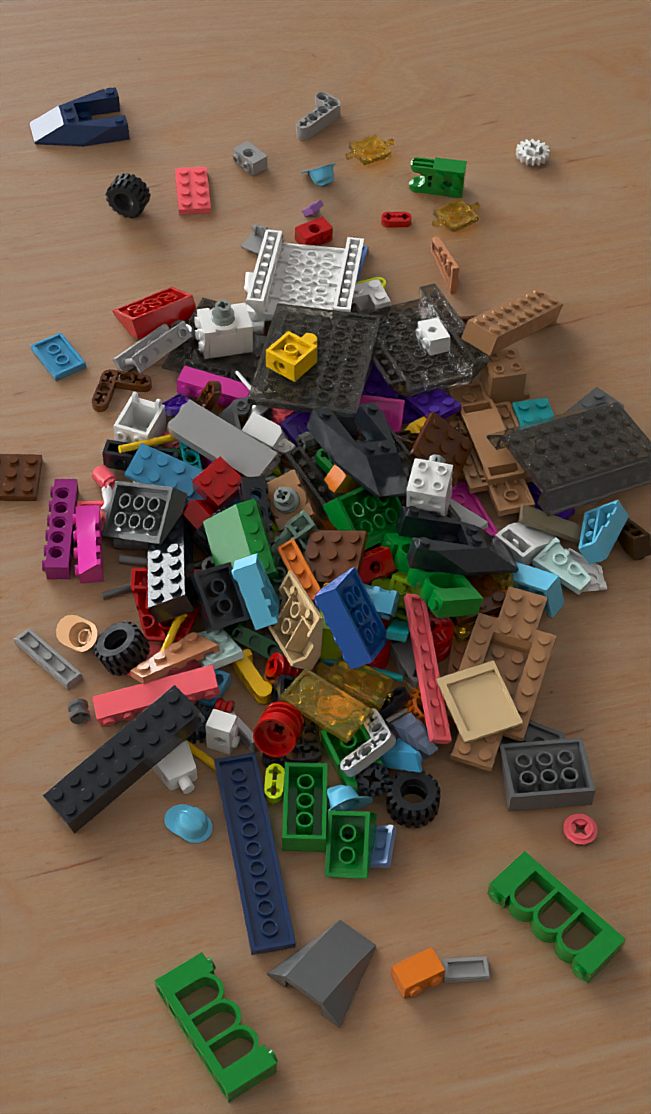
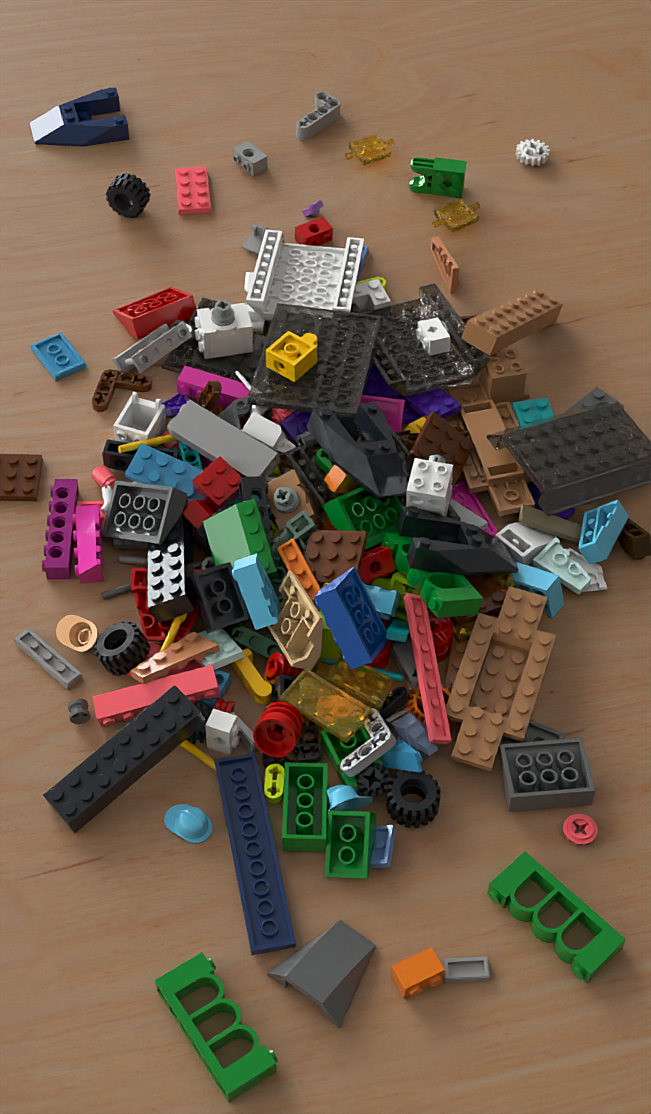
(178, 769): white torso -> none
(322, 175): medium azure piece -> none
(396, 219): red beam -> none
(479, 701): tan piece -> none

